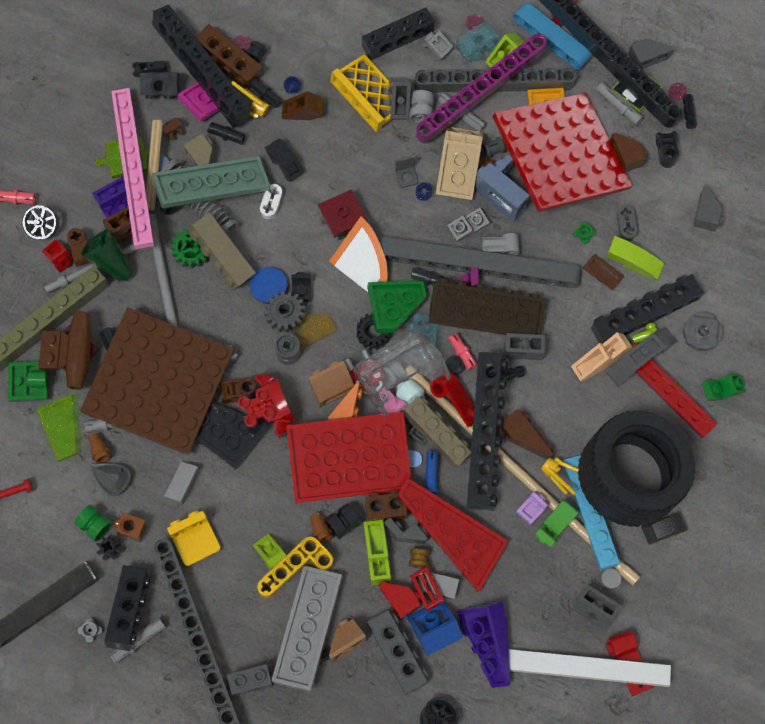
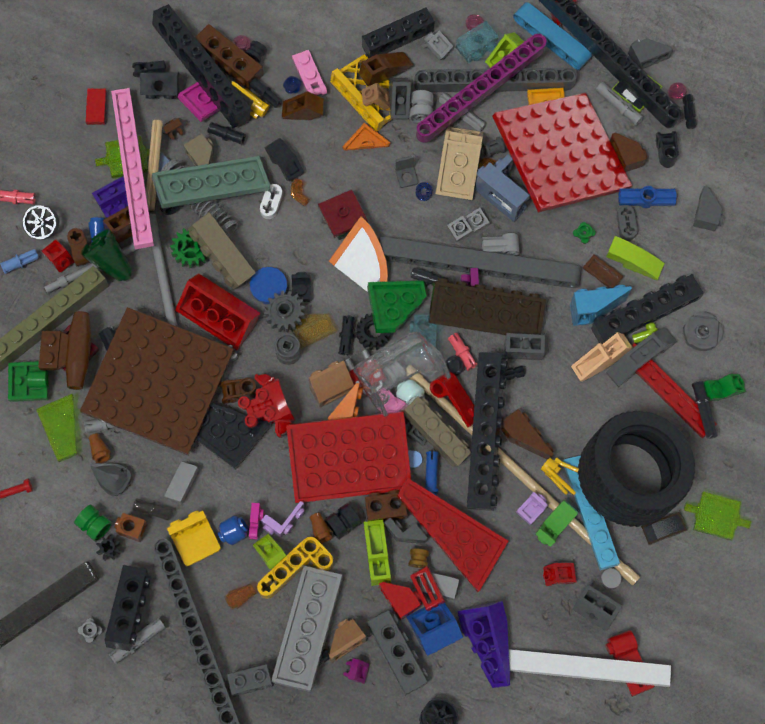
(19, 261): none -> medium blue axle
(96, 106): none -> red tile
(96, 225): none -> blue cone
(152, 509): none -> clear smoke axle
(217, 311): none -> red slope
(233, 530): none -> blue head
(237, 597): none -> clear orange cone
(256, 515): none -> dark pink plate
(272, 526): none -> lavender bracket
(296, 192): none -> clear orange arm
(308, 73): none -> bright pink plate
(346, 335): none -> black pin
(358, 670): none -> magenta tile
(365, 138): none -> orange tile
(377, 95): none -> medium nougat bracket
(383, 66): none -> reddish brown slope
(559, 574): none -> red bracket
(591, 304): none -> dark azure slope
(635, 197): none -> blue piece
(704, 410): none -> black axle
(717, 516): none -> clear neon green plate

